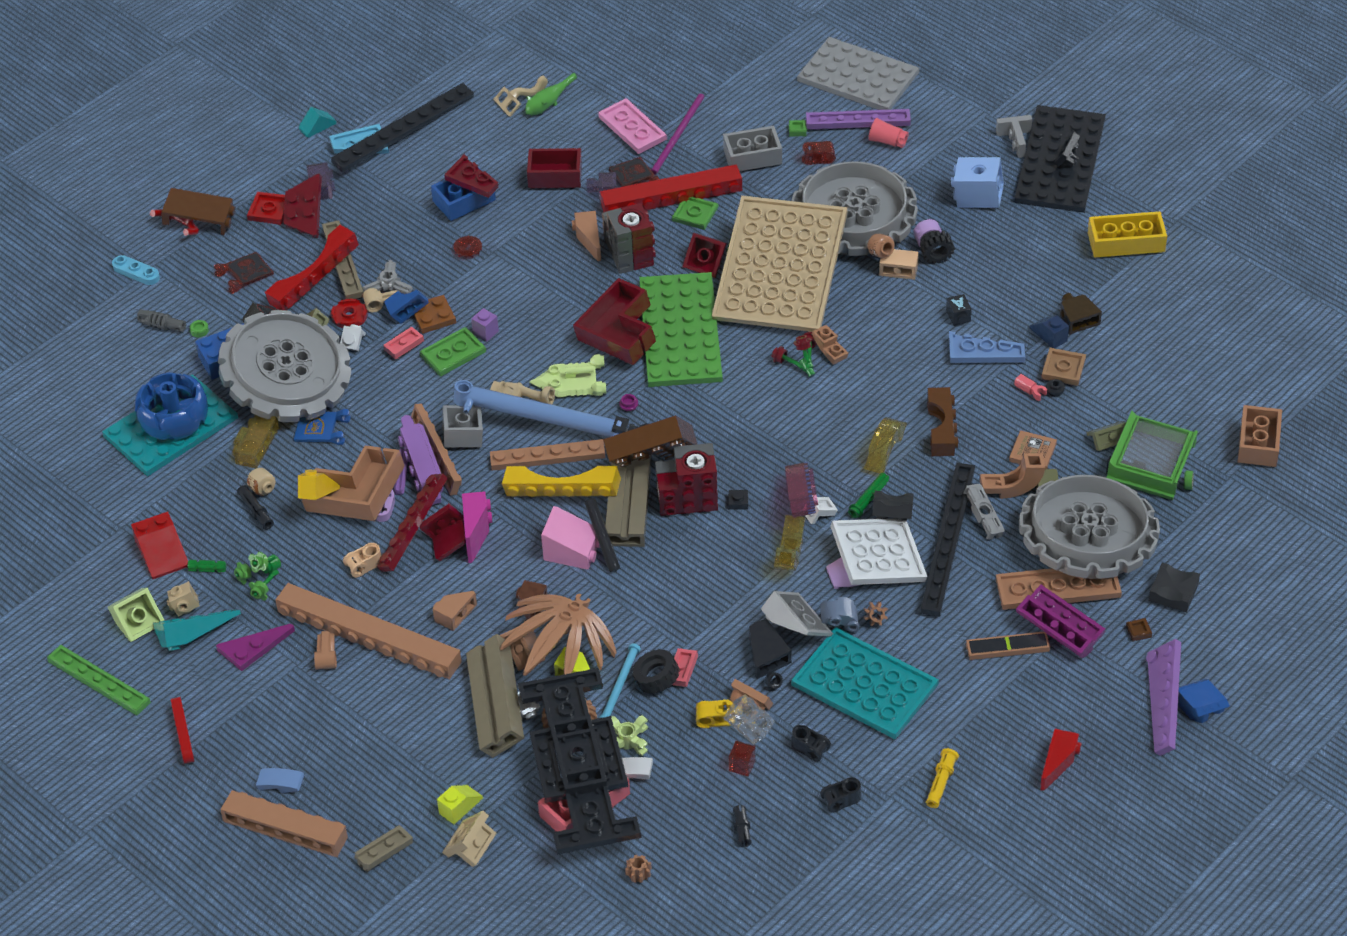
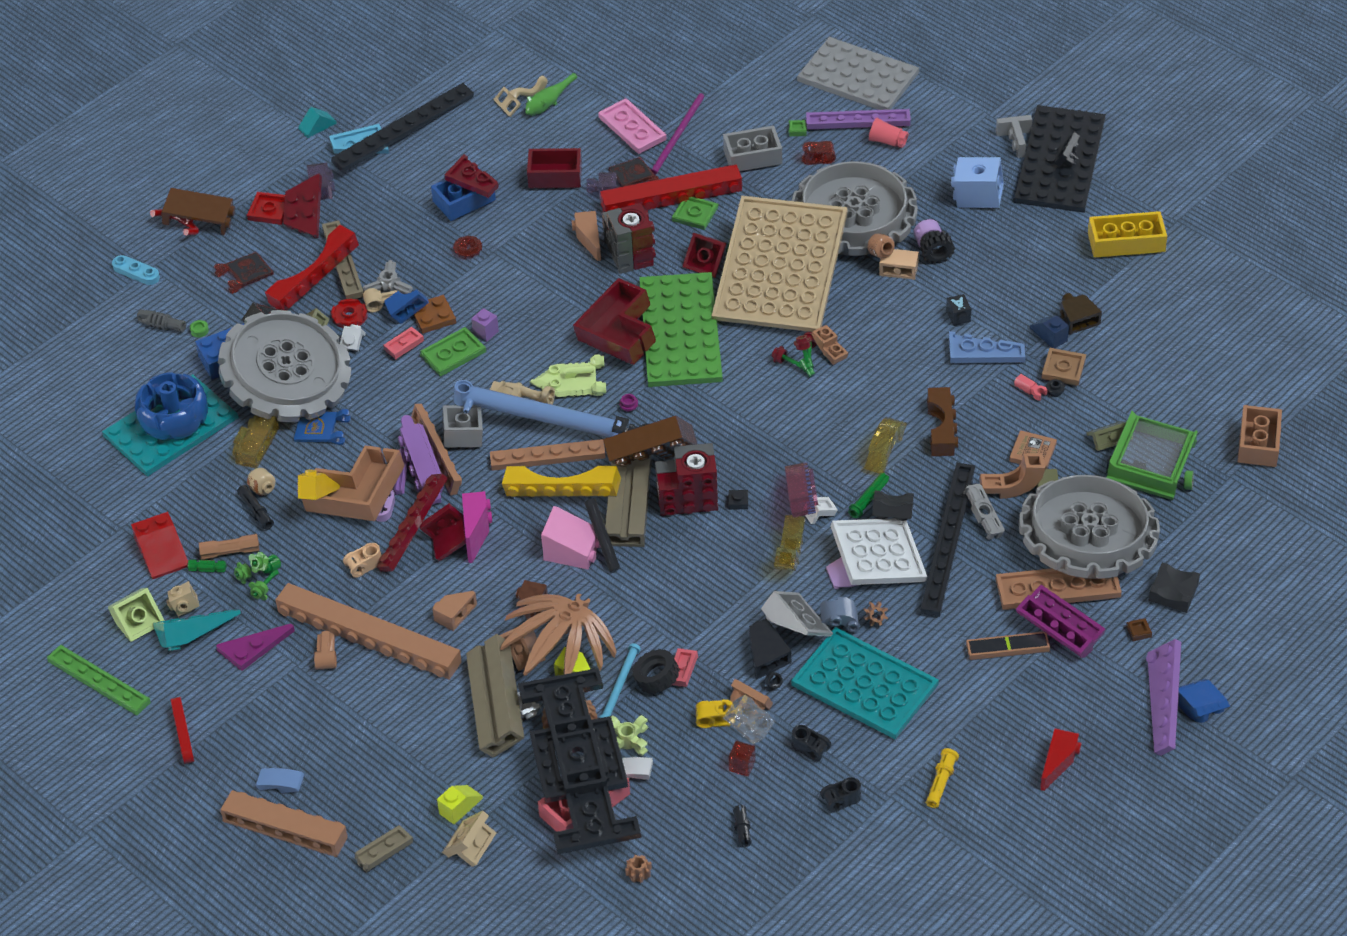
(244, 544): none -> nougat axle

